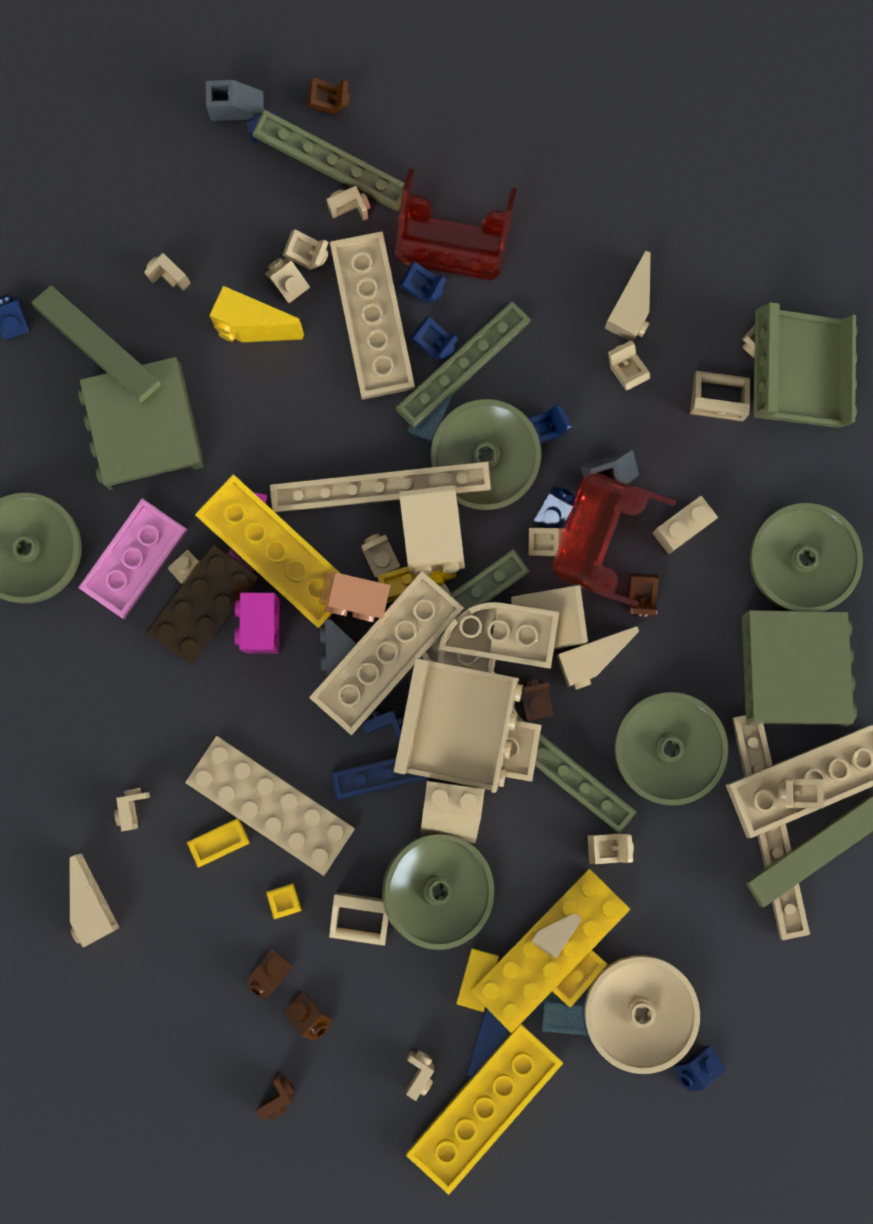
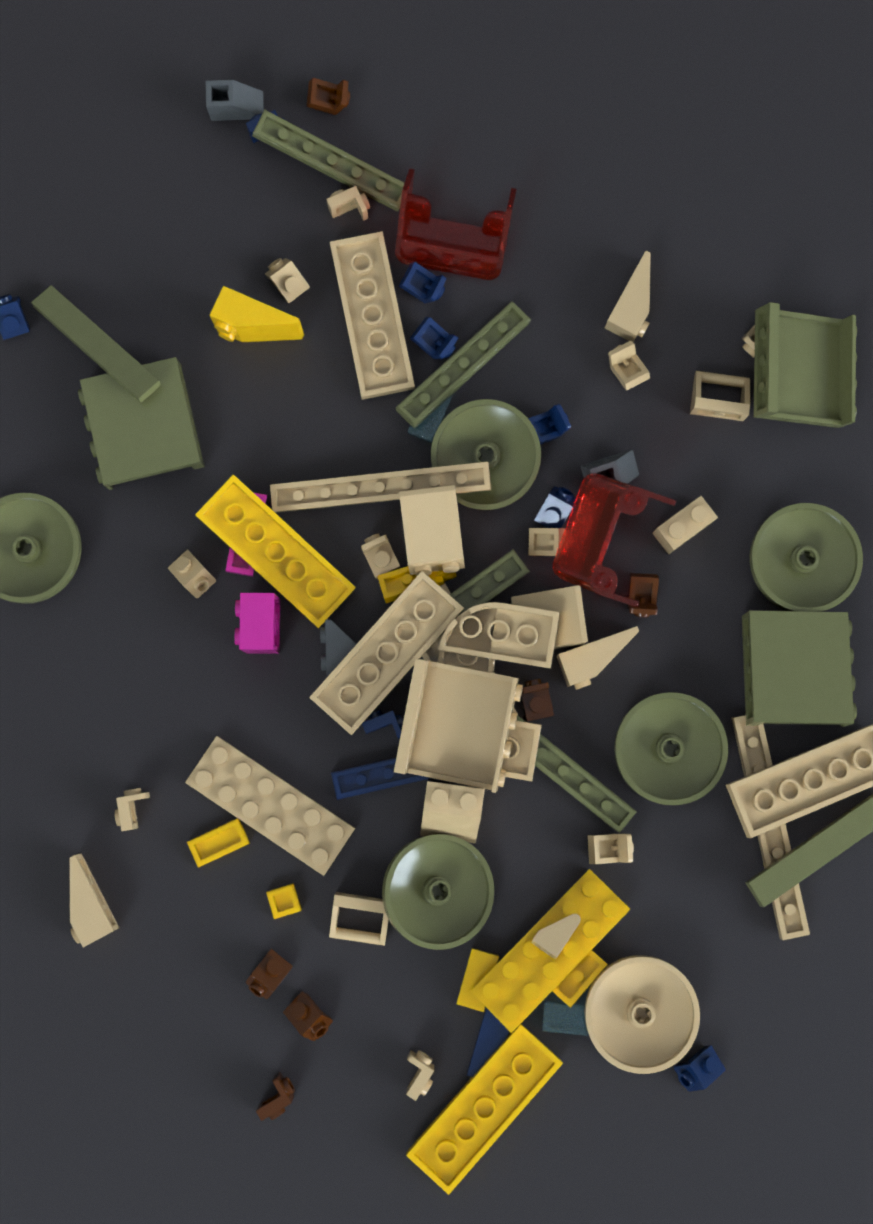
(133, 558): bright pink tile -> none
(168, 270): tan bracket -> none
(201, 603): dark brown plate -> none
(305, 250): tan bracket -> none
(348, 593): nougat brick -> none
(803, 793): tan bracket -> none

